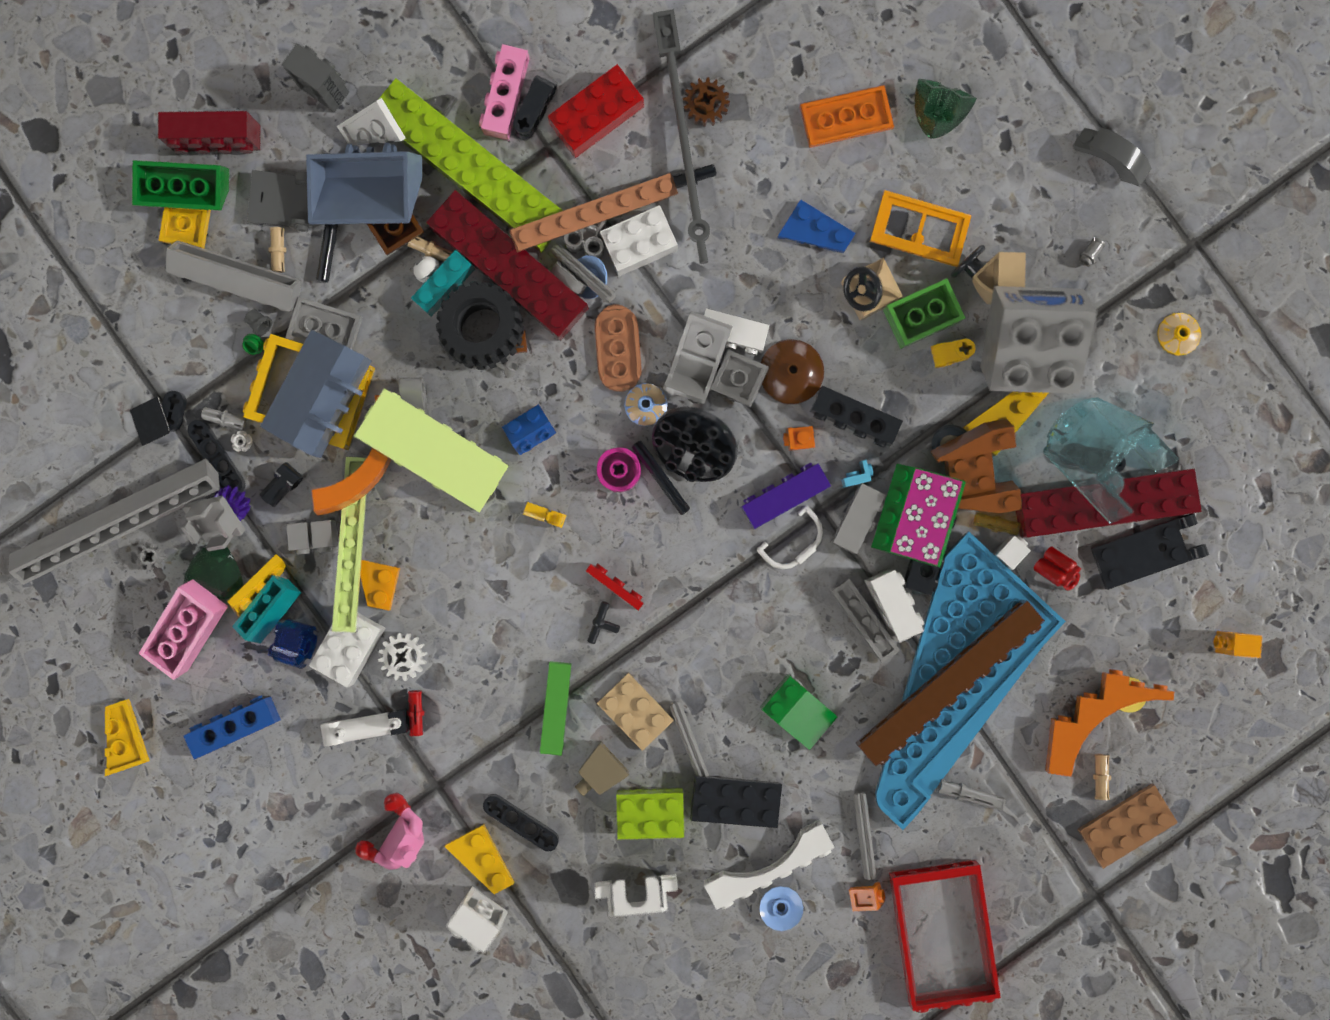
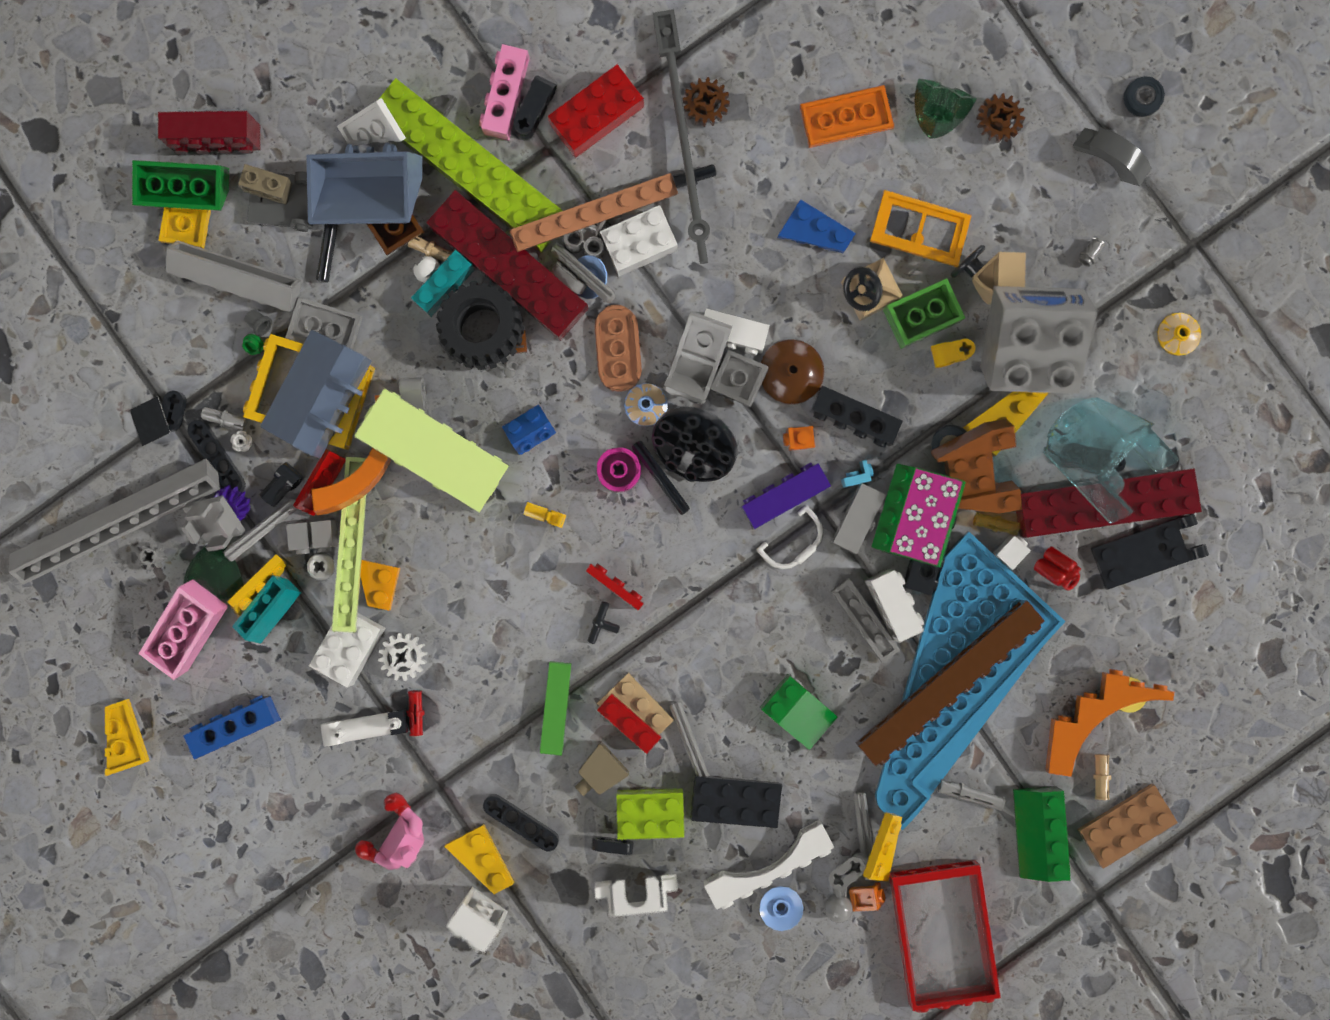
(260, 530): none -> light grey axle
(265, 184): none -> dark tan brick
(277, 249): tan pin -> none
(293, 643): clear blue brick -> none
(316, 76): dark grey brick -> none
(321, 476): none -> red plate
(329, 566): none -> white piece
(612, 845): none -> black beam
(629, 723): none -> red plate
(838, 906): none -> light grey beam
(883, 850): none -> yellow wing
(1003, 109): none -> reddish brown gear
(1041, 834): none -> green slope
(1150, 87): none -> black bush
(1238, 644): light orange brick -> none

